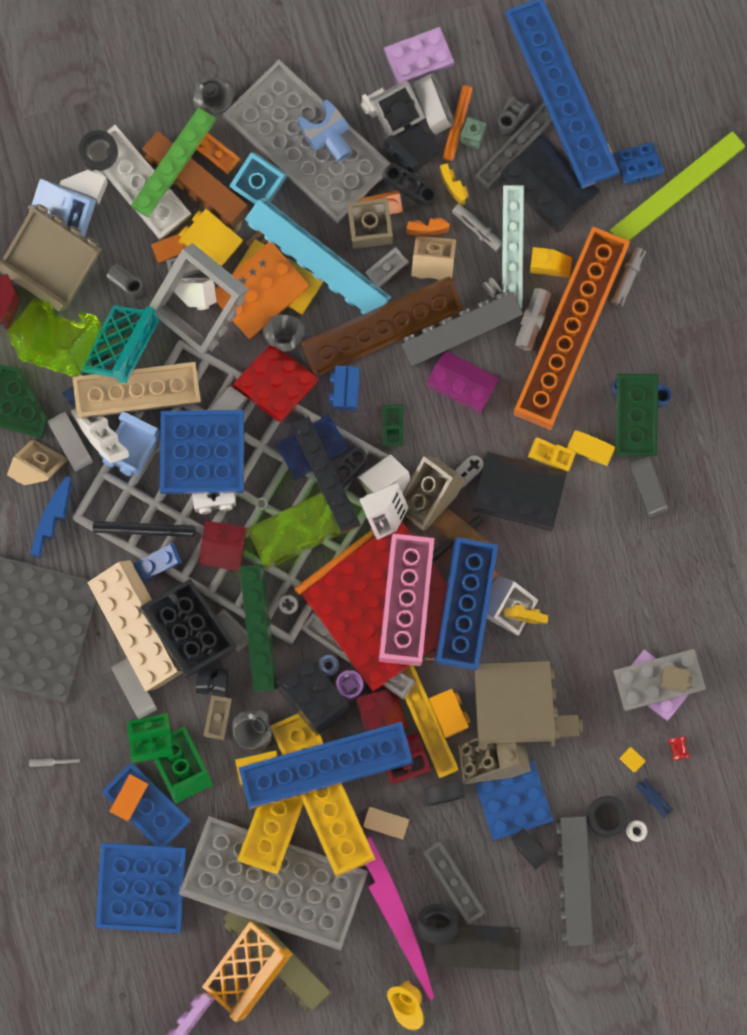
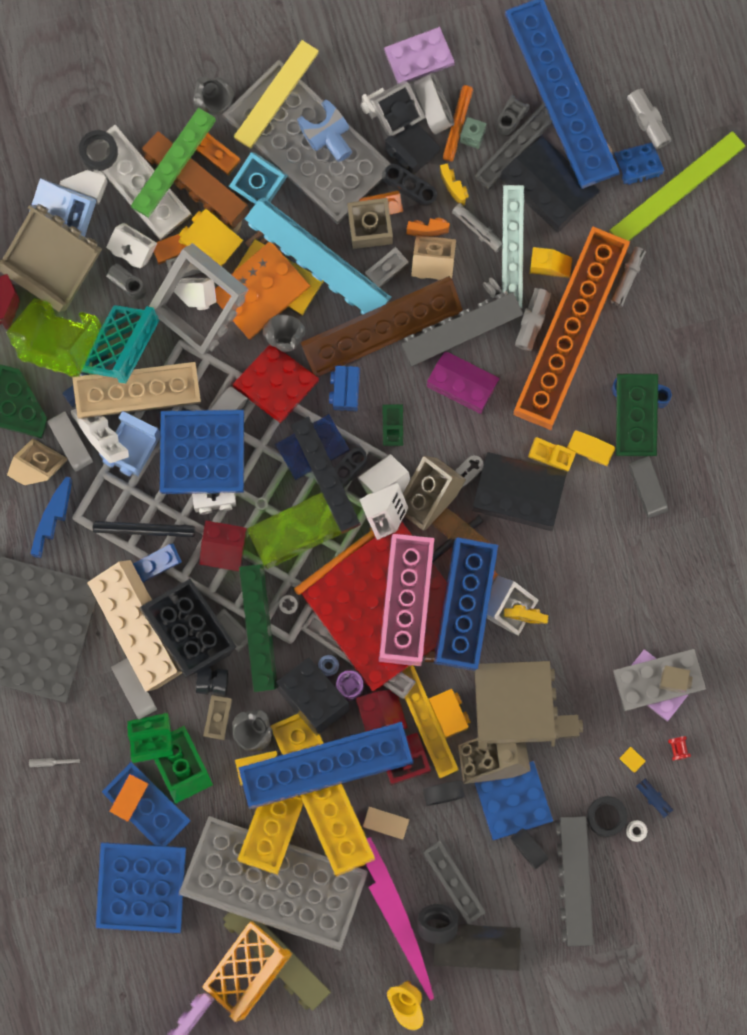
(131, 245): none -> white brick
(276, 94): none -> light yellow tile
(649, 118): none -> light grey piece

